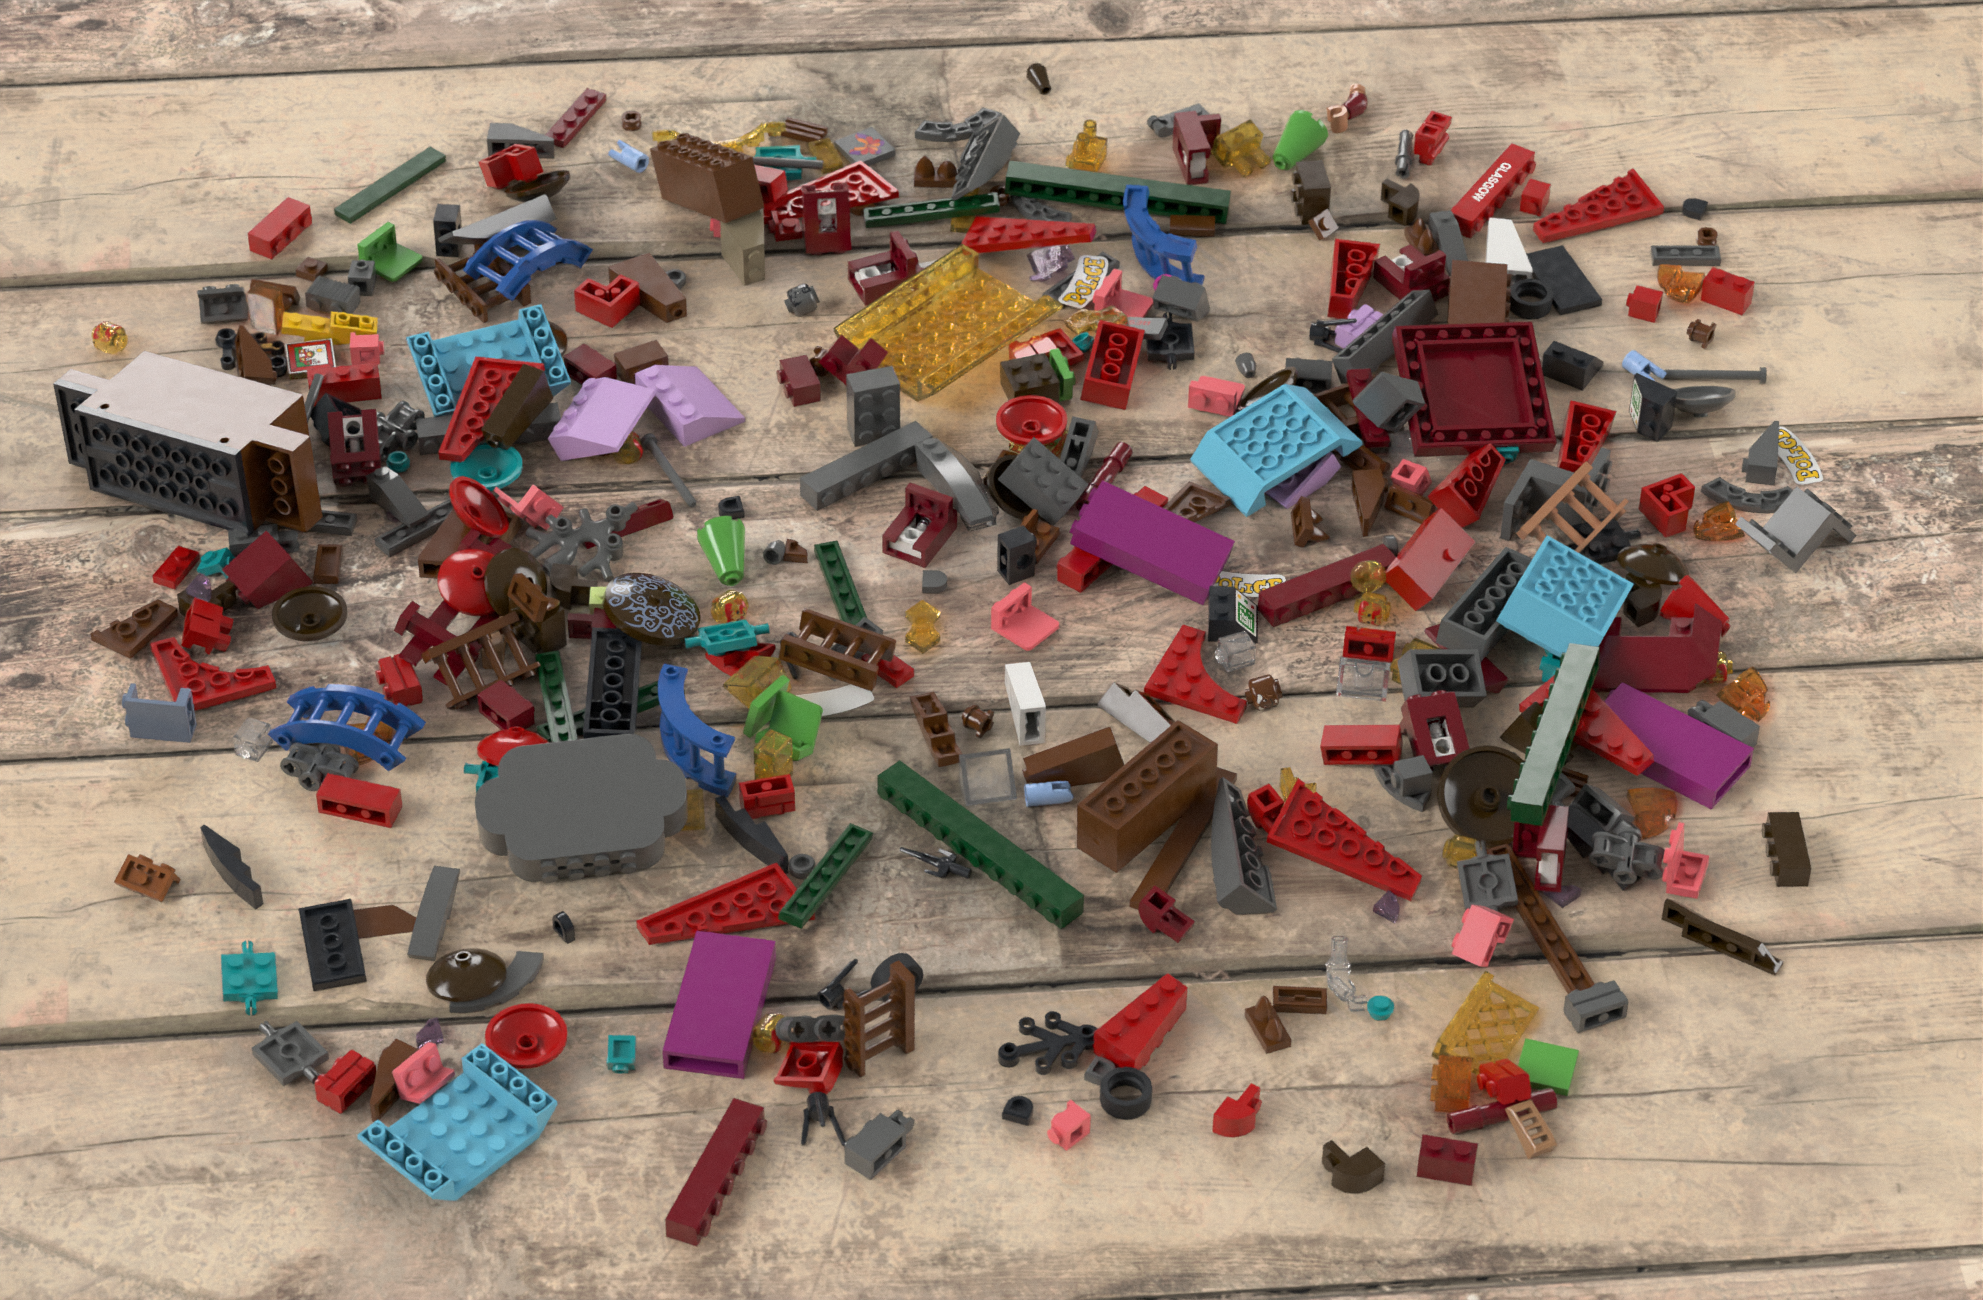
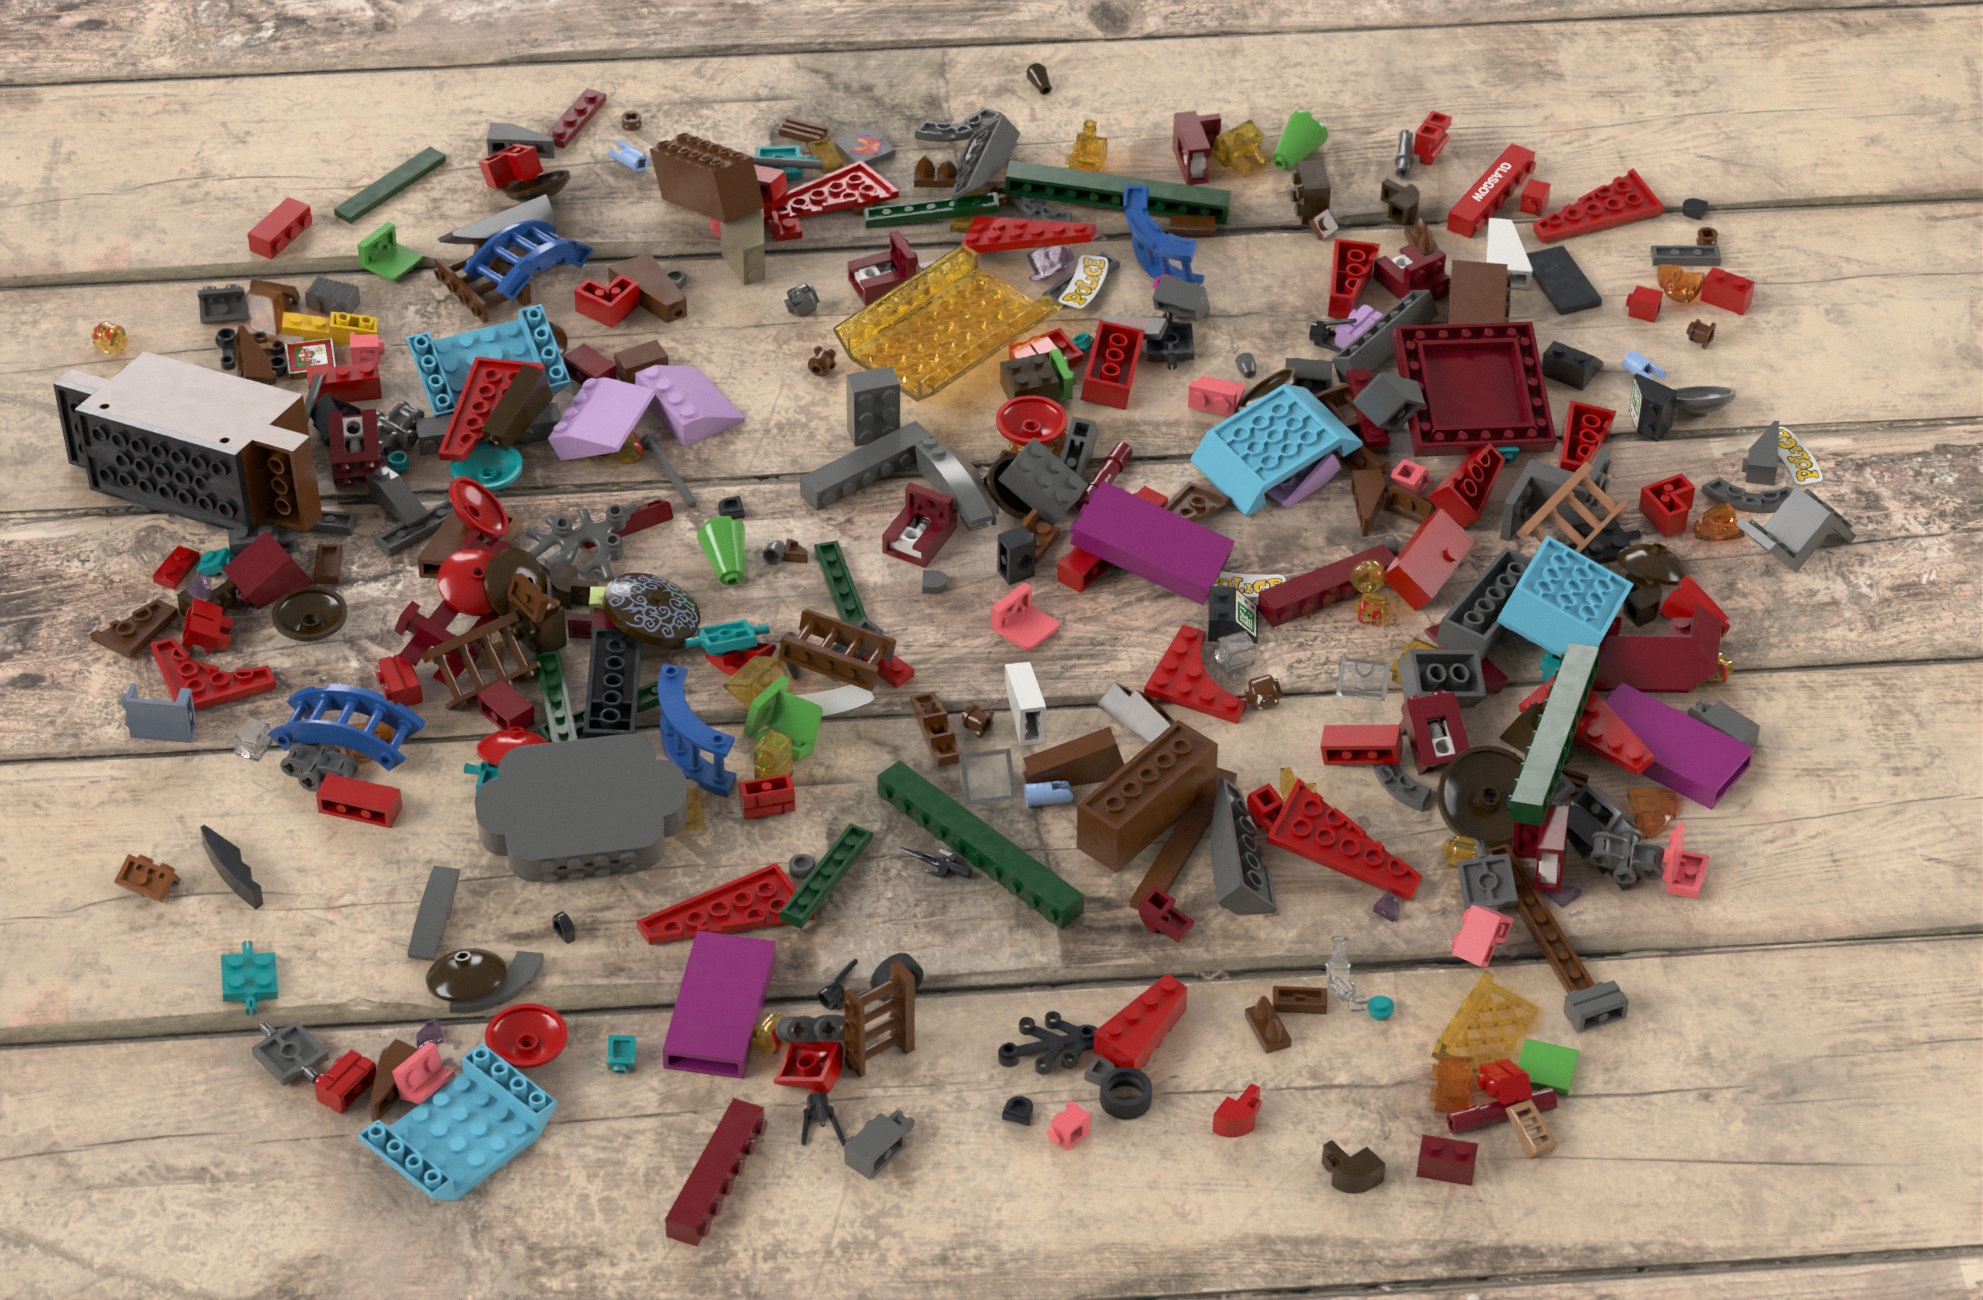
(311, 269): reddish brown plate -> none
(332, 945): black tile -> none
(363, 275): dark grey brick -> none
(383, 921): reddish brown sticker -> none
(447, 219): black brick -> none
(534, 505): coral bracket -> none
(729, 607): clear yellow head -> none
(750, 139): clear yellow piece -> none
(753, 837): black slope -> none
(799, 380): dark red brick -> none
(826, 233): dark red brick -> none
(846, 358): dark red brick -> none
(922, 633): clear yellow tile -> none
(1087, 320): clear yellow tile -> none
(1127, 302): coral bracket -> none
(1164, 124): dark grey plate -> none
(1302, 523): reddish brown tile -> none
(1353, 107): piece -> none
(1369, 644): red brick -> none
(1411, 776): dark grey brick -> none
(1447, 237): dark grey slope -> none
(1532, 288): black tyre -> none
(1720, 938): dark brown wedge -> none
(1747, 695): clear orange brick -> none
(1760, 375): dark grey bar -> none
(1787, 849): dark brown brick -> none

